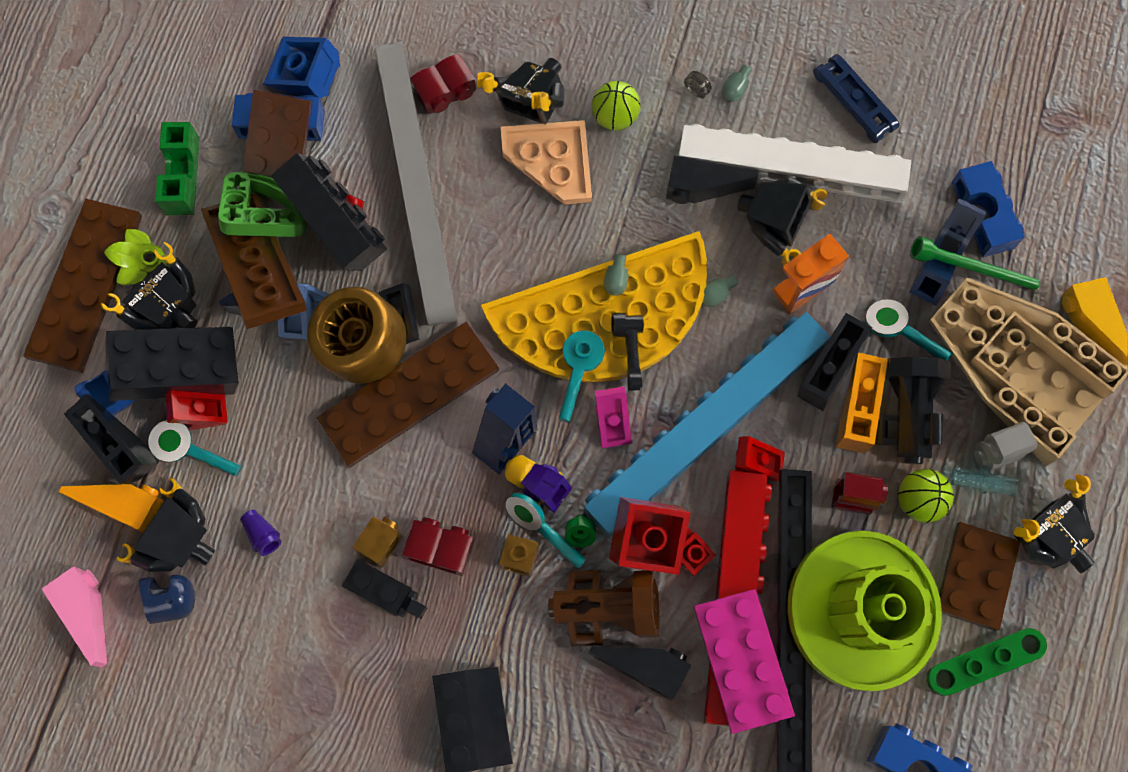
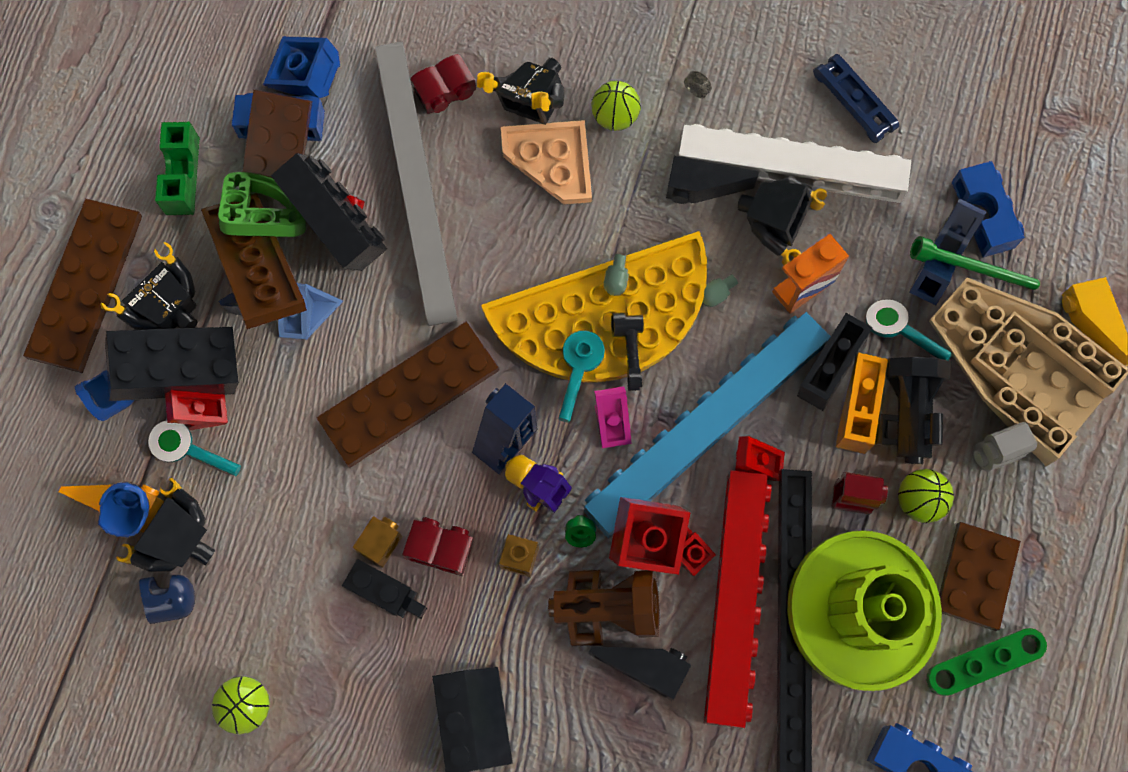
(81, 611): bright pink slope -> none
(111, 441): black slope -> none
(123, 510): none -> blue hair
(131, 256): lime plate -> none
(240, 705): none -> lime piece
(261, 534): dark purple cone -> none
(356, 335): pearl gold wheel -> none
(401, 299): black plate -> none
(530, 516): piece -> none
(736, 84): sand green cylinder -> none
(743, 661): dark pink plate -> none
(984, 481): clear light blue pin -> none
(1060, 529): black torso -> none

